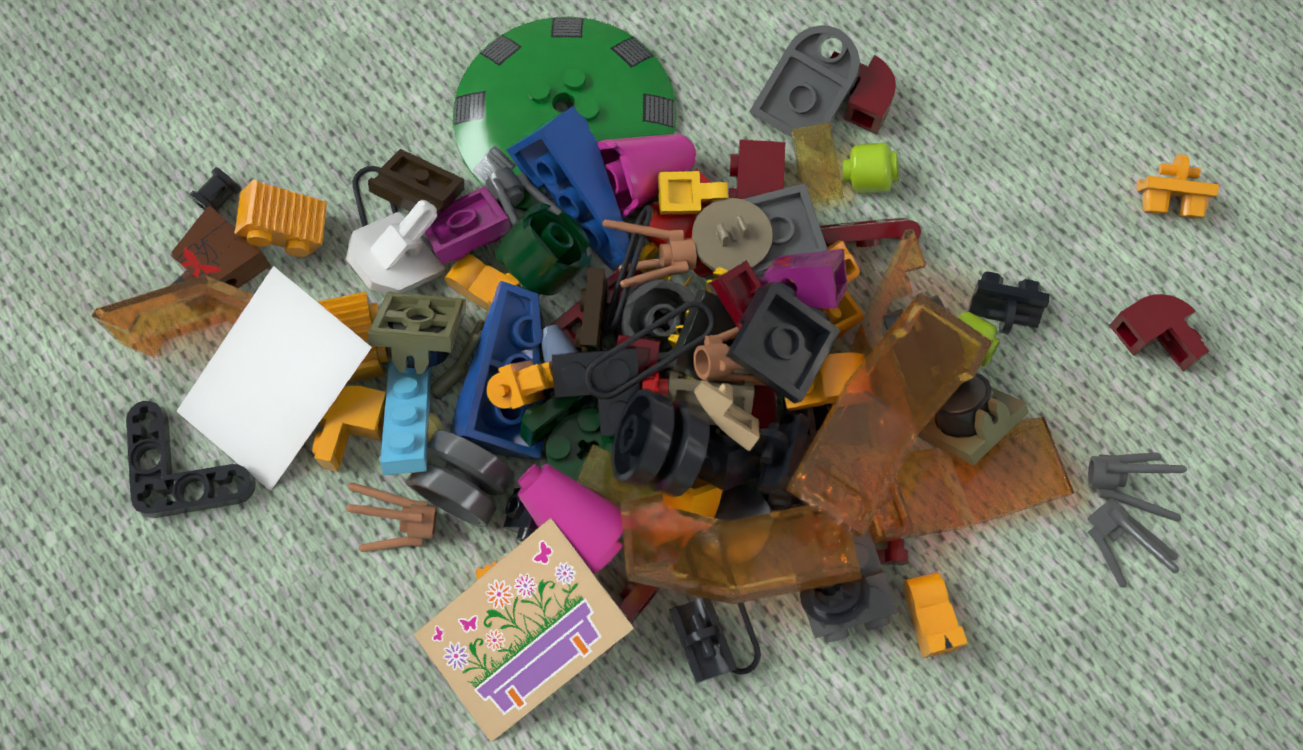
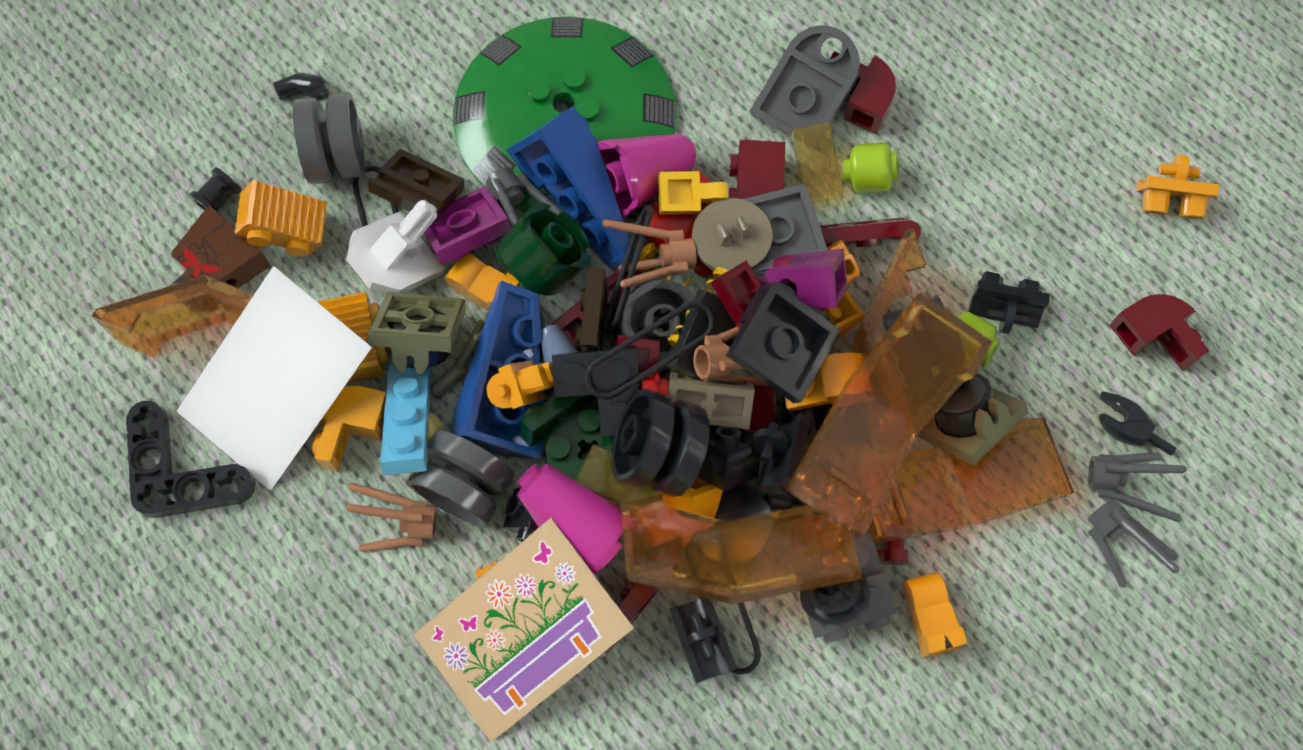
(301, 82): none -> black arm
(329, 138): none -> dark grey wheel
(729, 417): tan slope -> none
(1136, 426): none -> black hand

